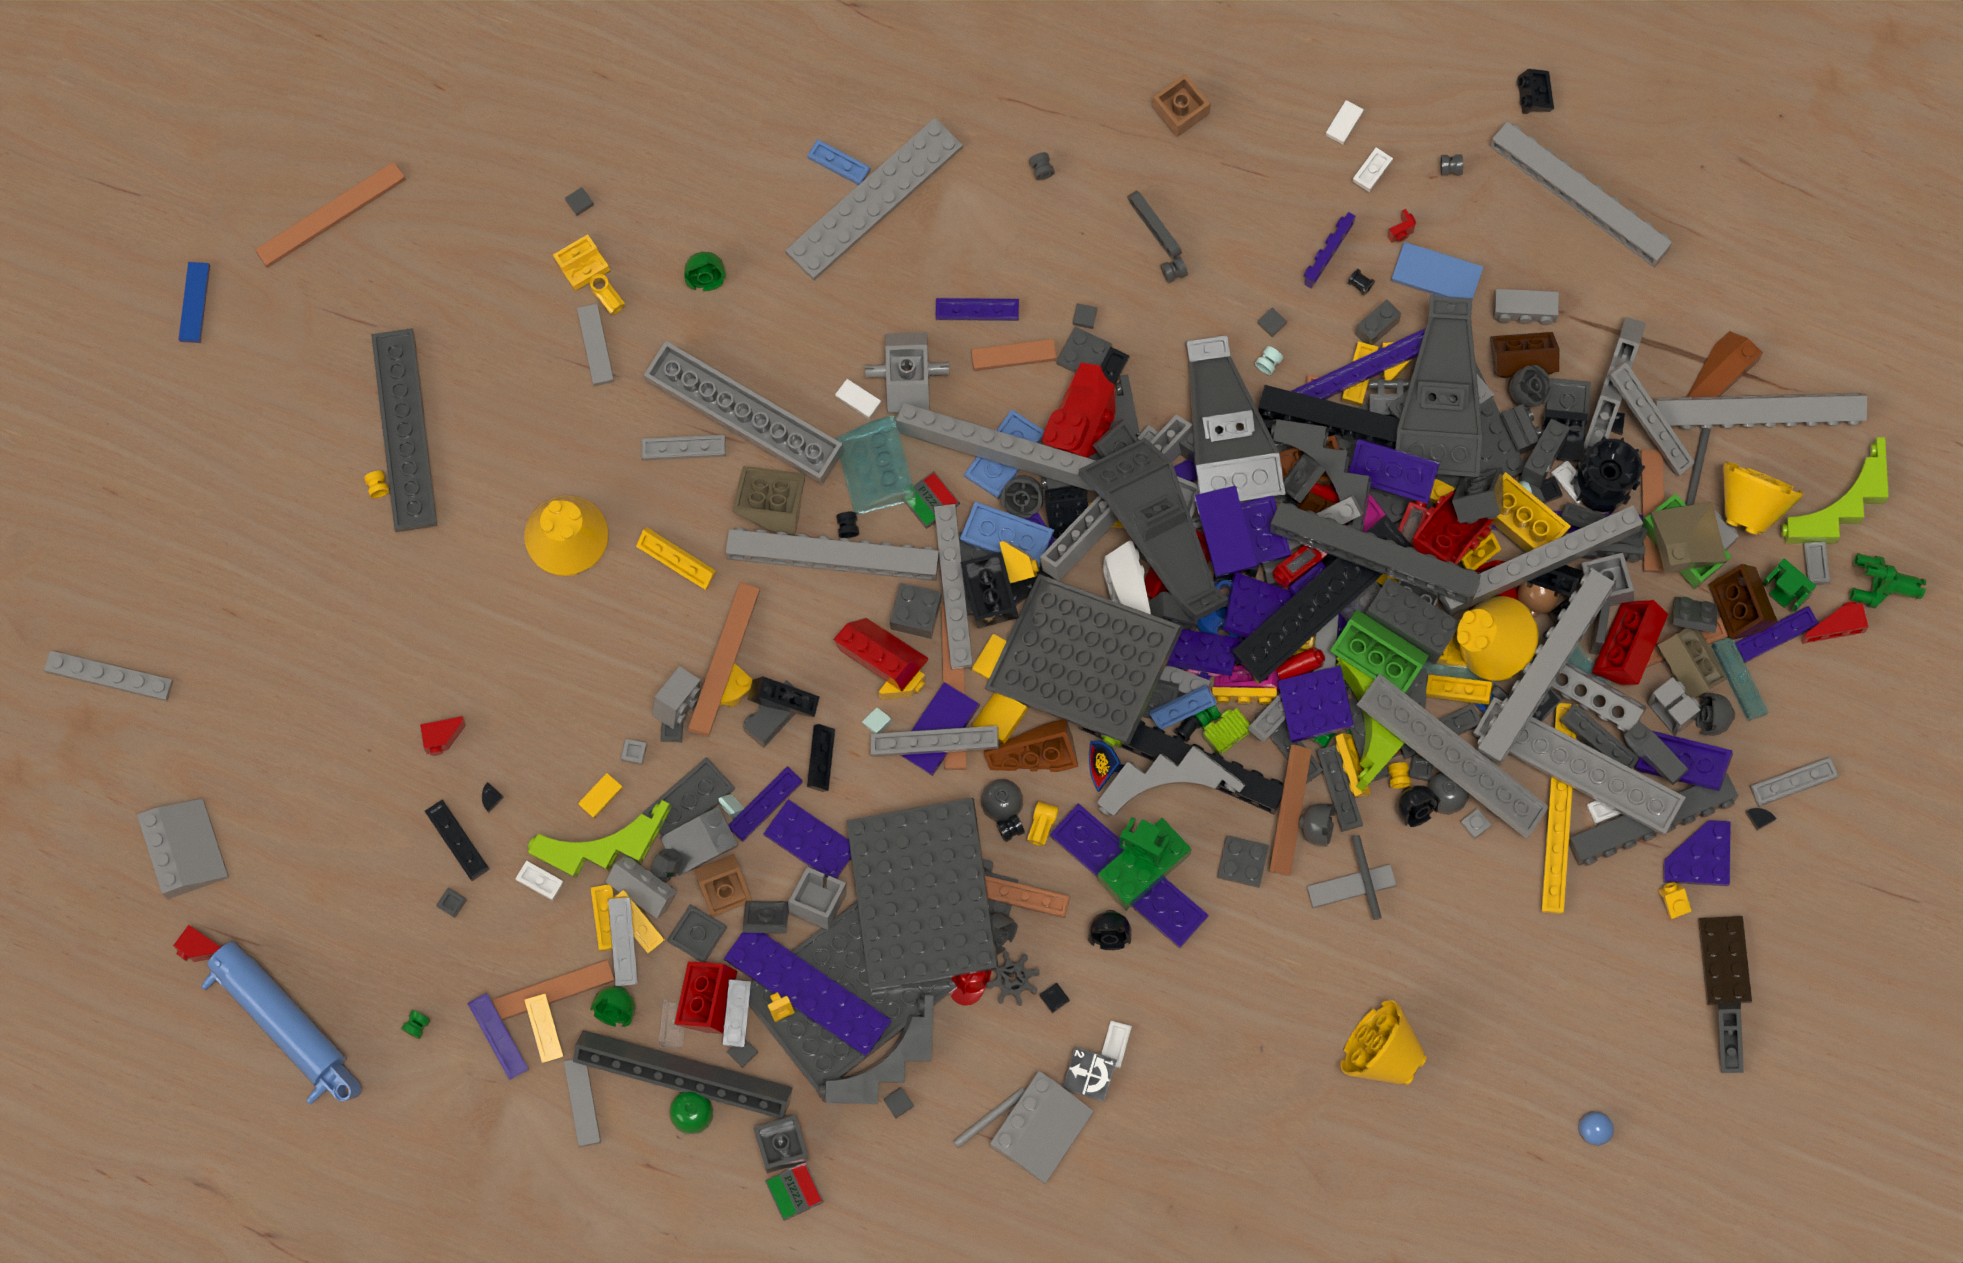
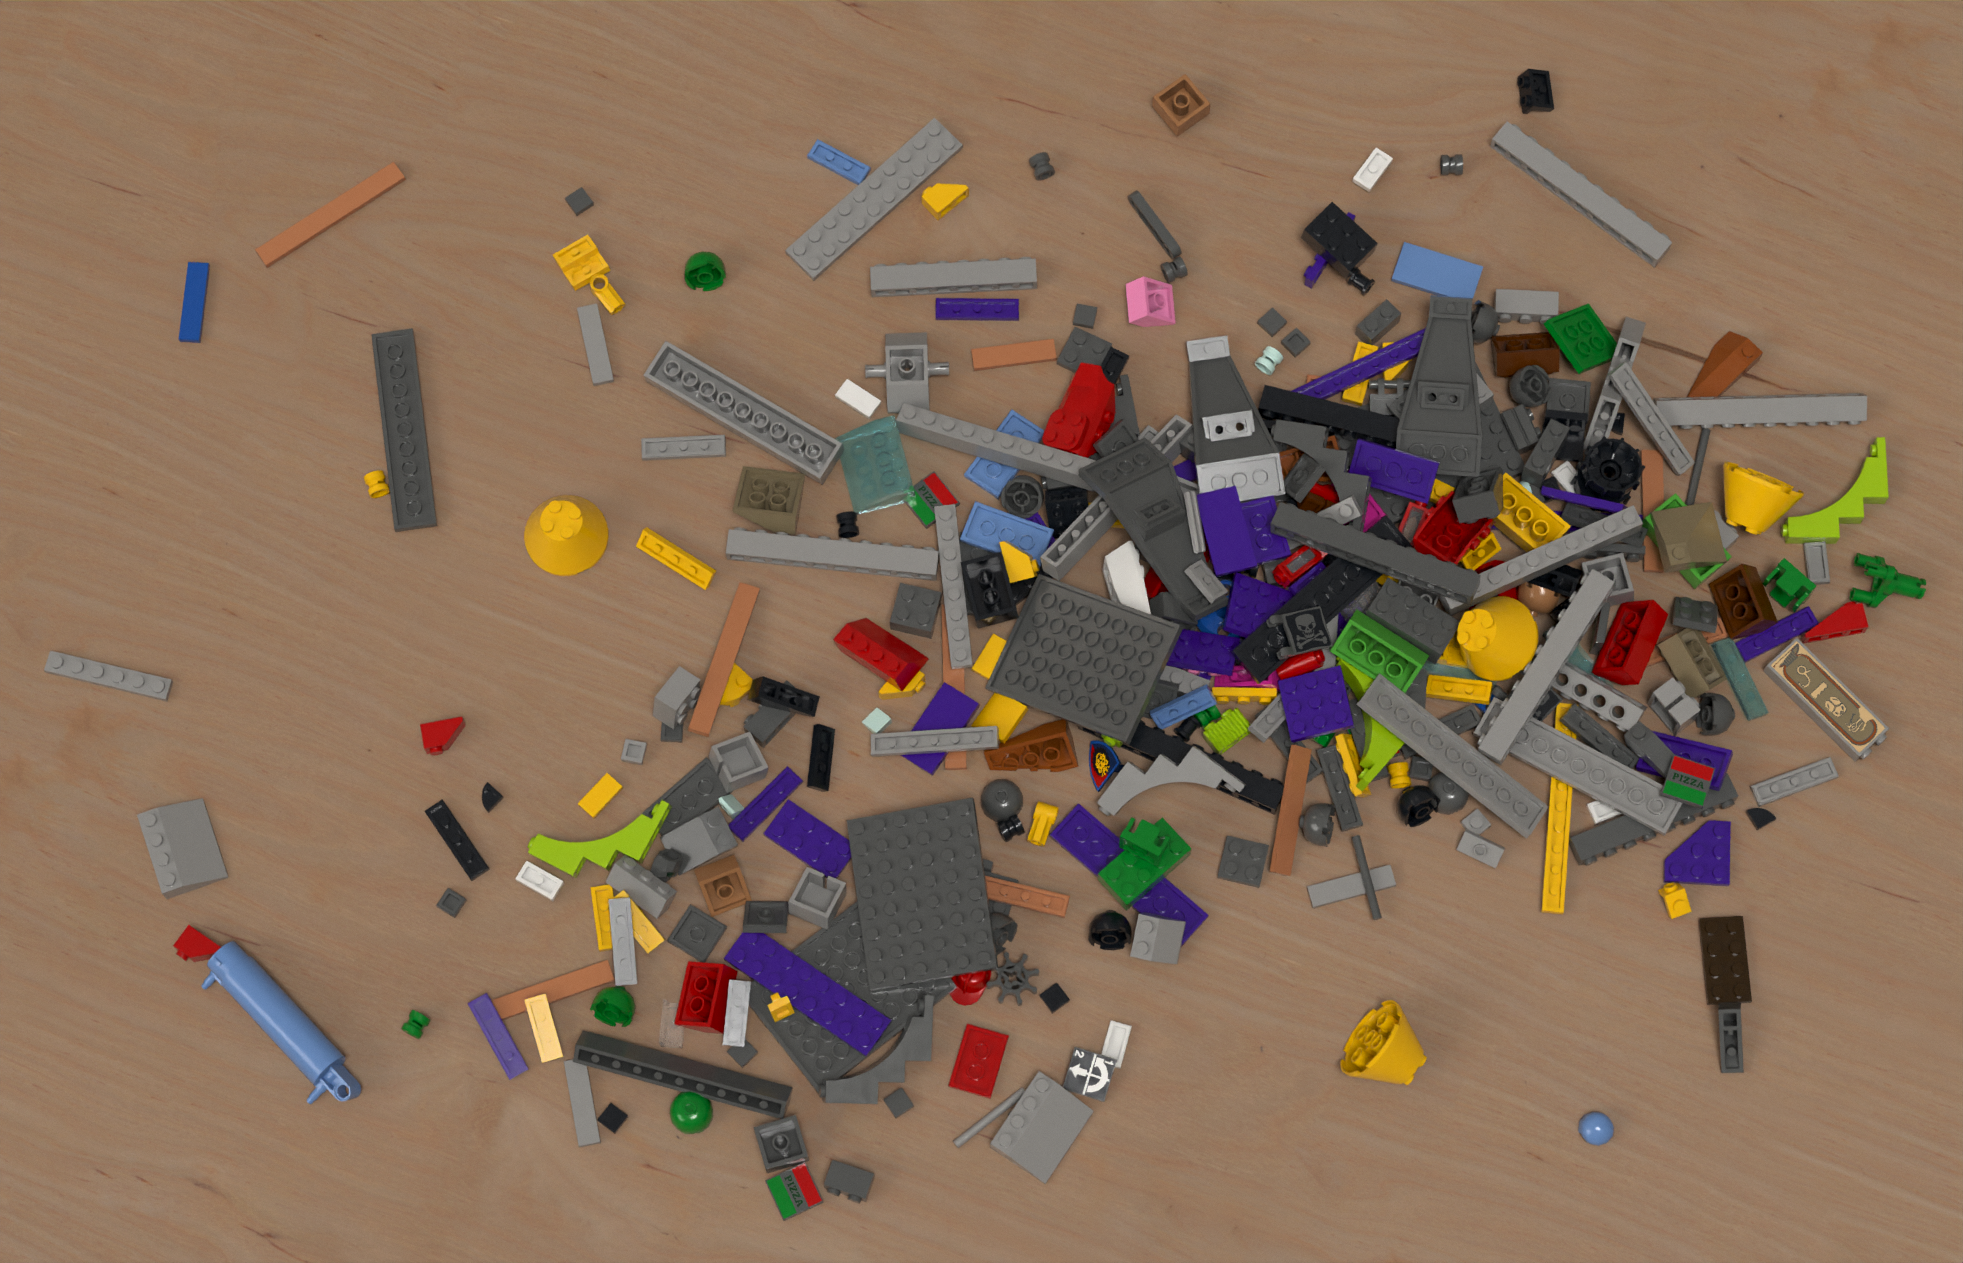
(612, 1118): none -> black tile
(738, 762): none -> light grey piece
(848, 1181): none -> dark grey brick
(943, 198): none -> yellow slope
(953, 277): none -> light grey brick
(978, 1061): none -> red tile
(1150, 303): none -> bright pink slope
(1158, 938): none -> light grey slope
(1194, 522): none -> light grey axle
(1206, 581): none -> light grey plate
(1296, 342): none -> dark grey tile
(1304, 630): none -> flag
(1339, 240): none -> black brick
(1344, 122): white tile -> none
(1403, 230): red bracket -> none
(1480, 848): none -> light grey plate
(1484, 322): none -> dark grey cylinder
(1582, 338): none -> green plate
(1582, 500): none -> dark purple tile
(1687, 782): none -> tile
(1826, 700): none -> brick

